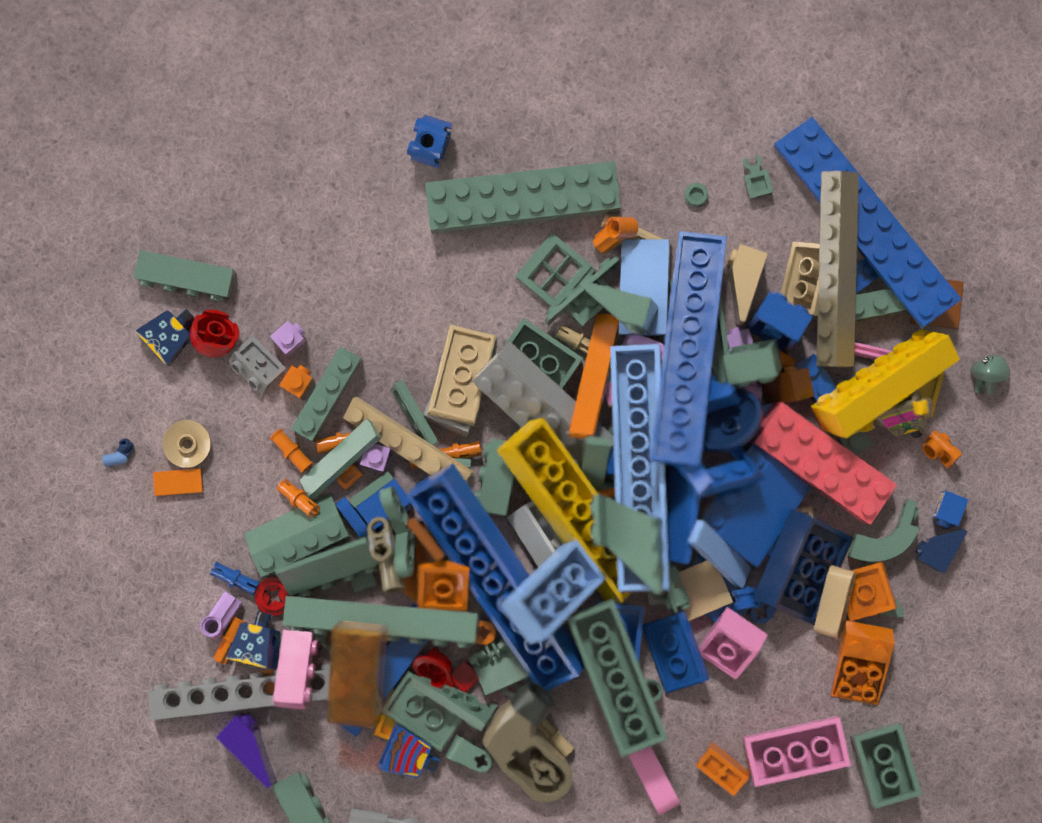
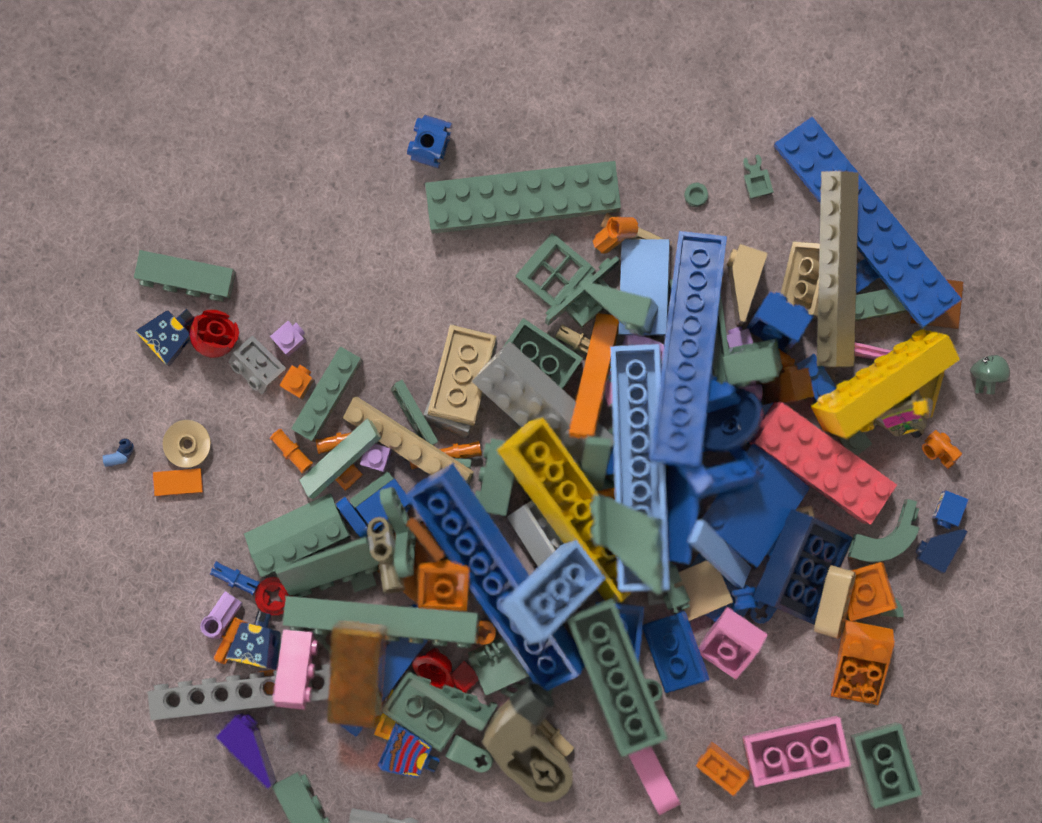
(298, 498): orange pin -> none

